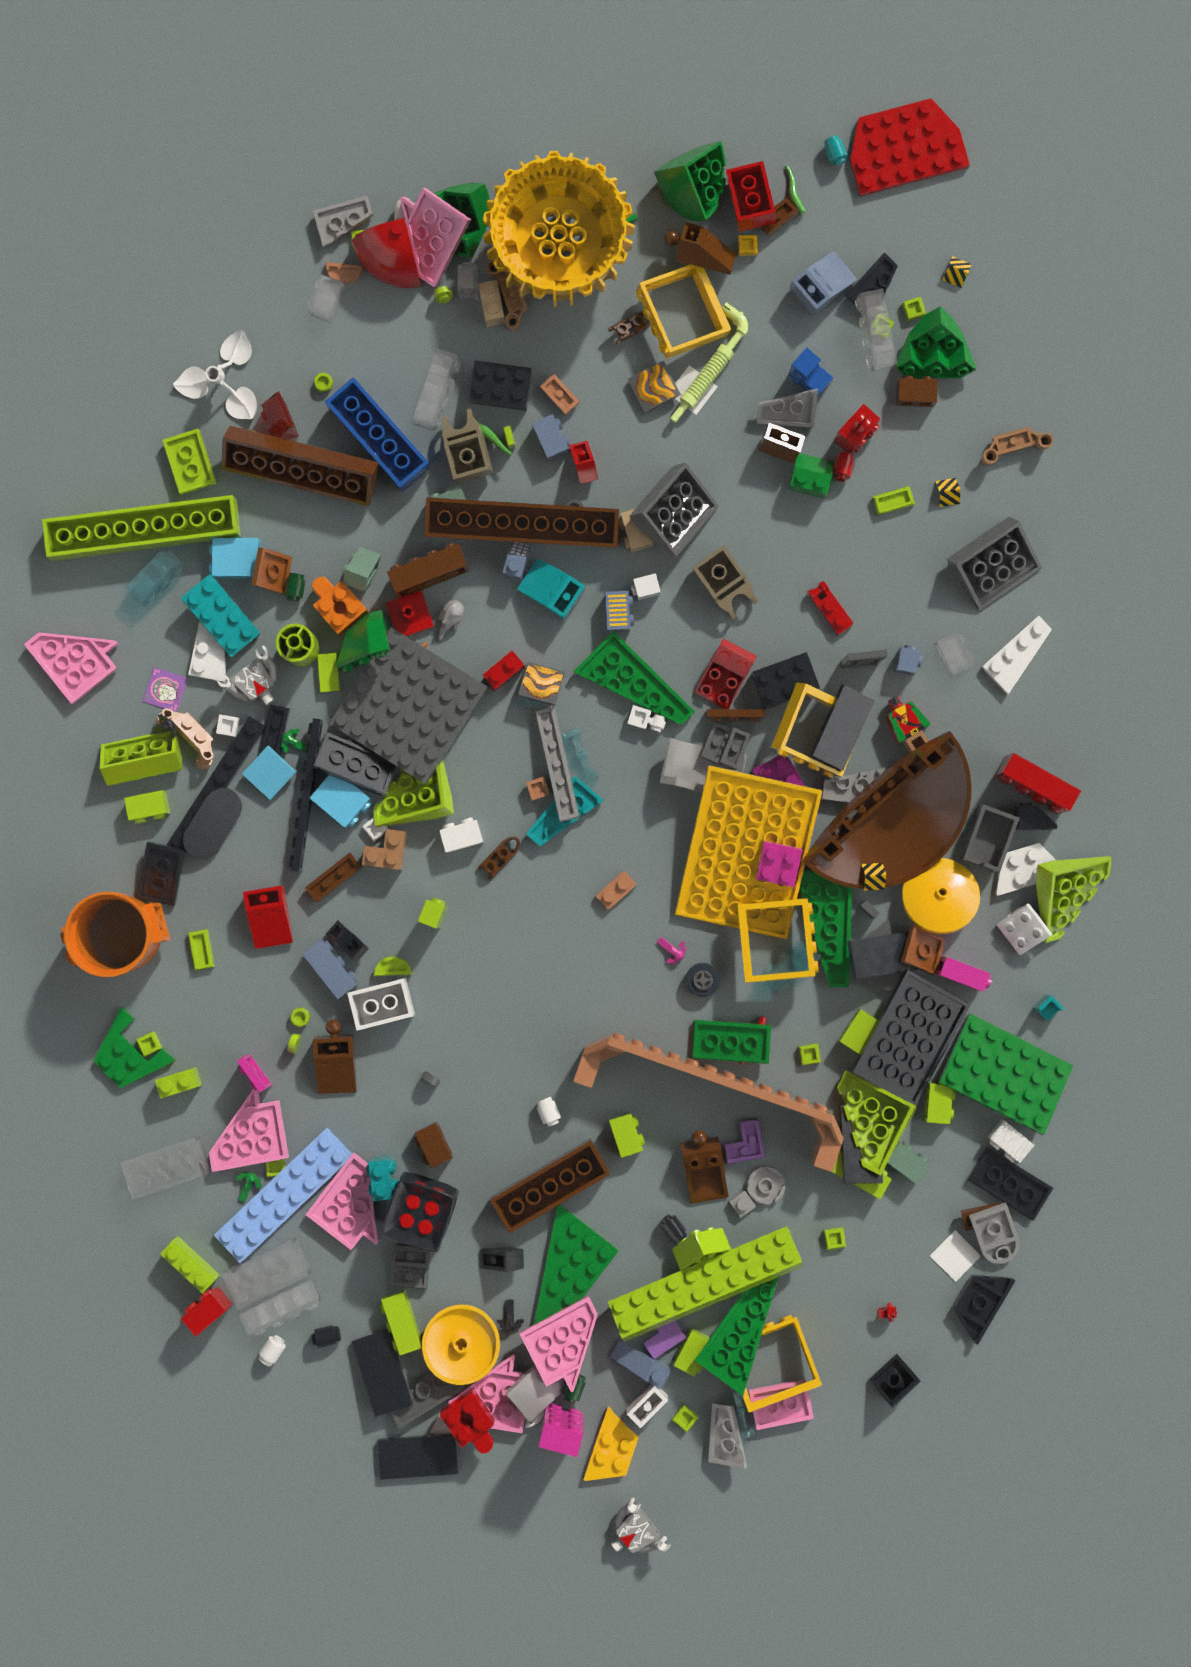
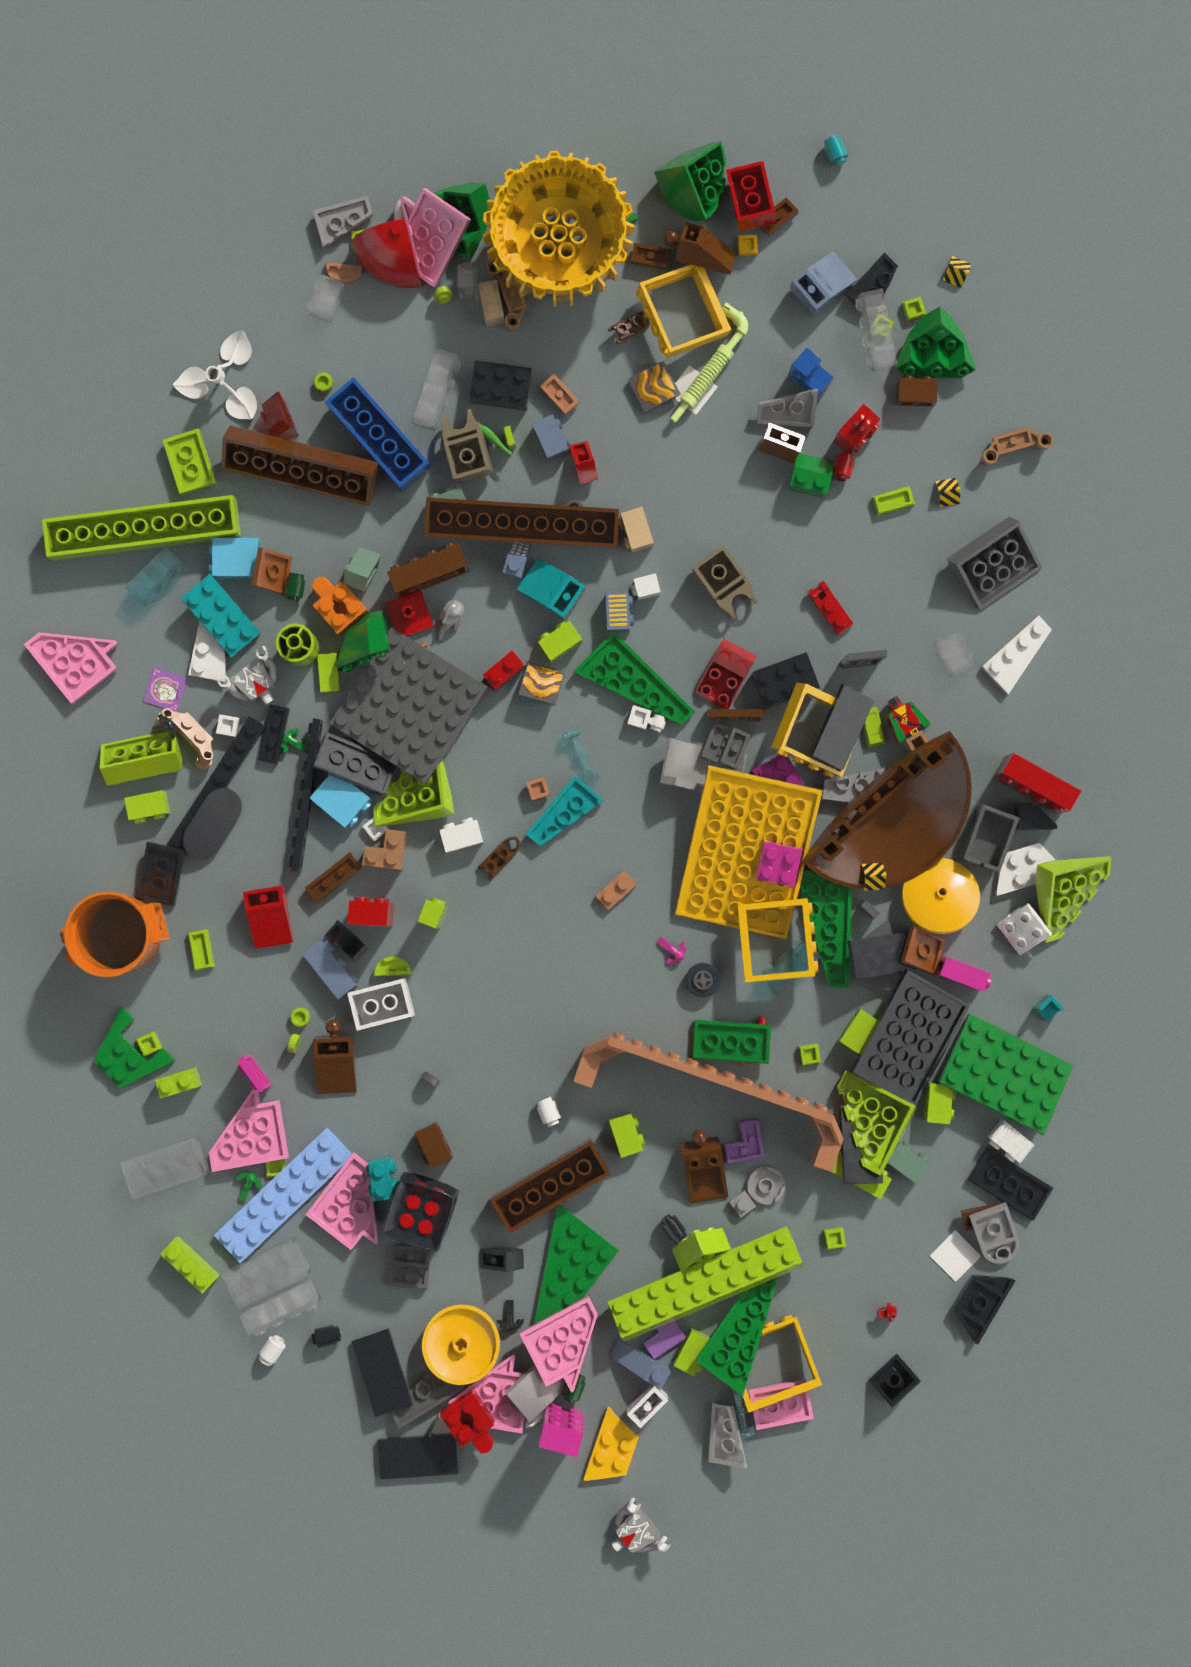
(203, 1313): red brick -> none
(269, 772): medium azure tile -> none
(374, 913): none -> red brick
(401, 1322): lime brick -> none
(557, 764): light grey plate -> none
(559, 641): none -> lime piece
(650, 256): none -> reddish brown plate
(674, 509): dark grey slope -> none
(685, 1418): lime tile -> none
(794, 198): bright green animal -> none
(873, 729): none -> lime tile
(905, 147): red plate -> none
(908, 660): sand blue brick -> none

